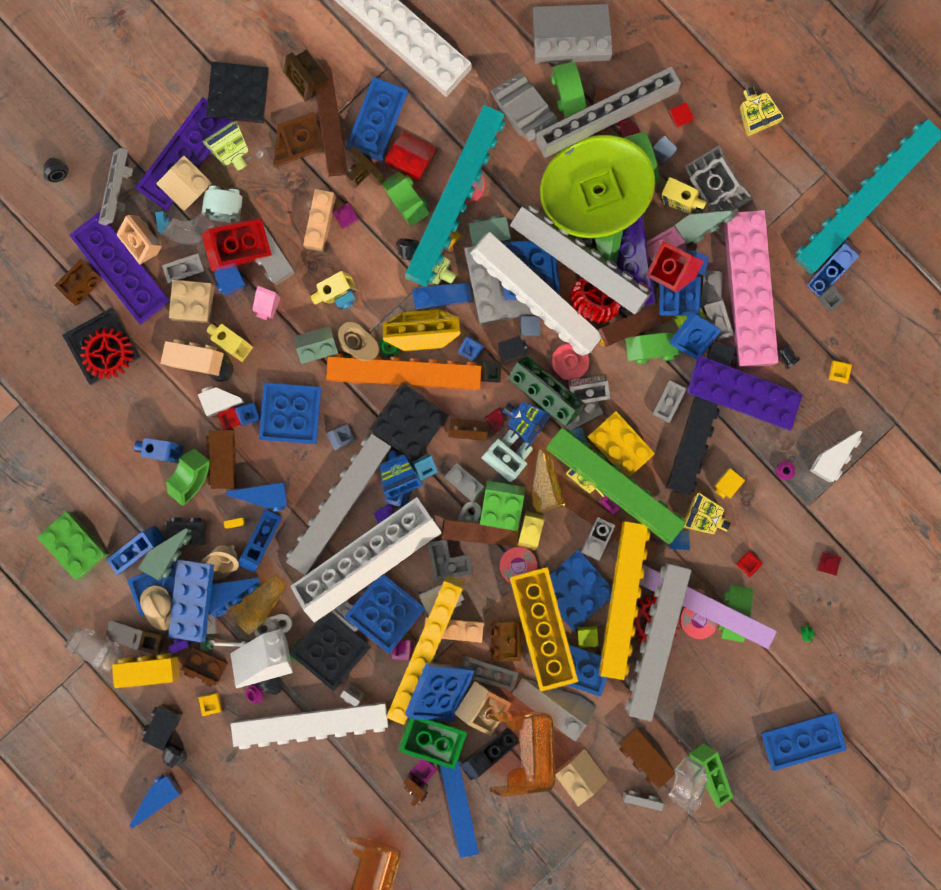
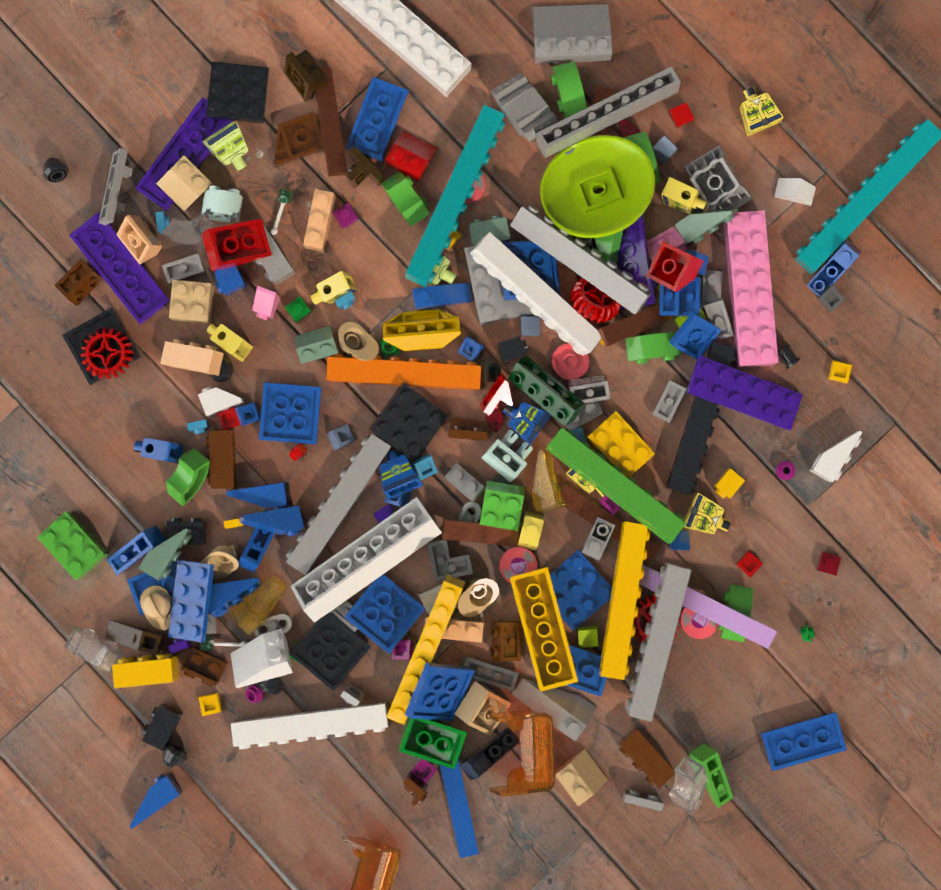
(198, 427): none -> dark azure plate
(277, 521): none -> blue slope
(284, 197): none -> hinge
(297, 451): none -> red tile
(298, 309): none -> green plate
(406, 248): black cone -> none
(477, 596): none -> tan piece
(498, 392): none -> slope
(795, 190): none -> white slope

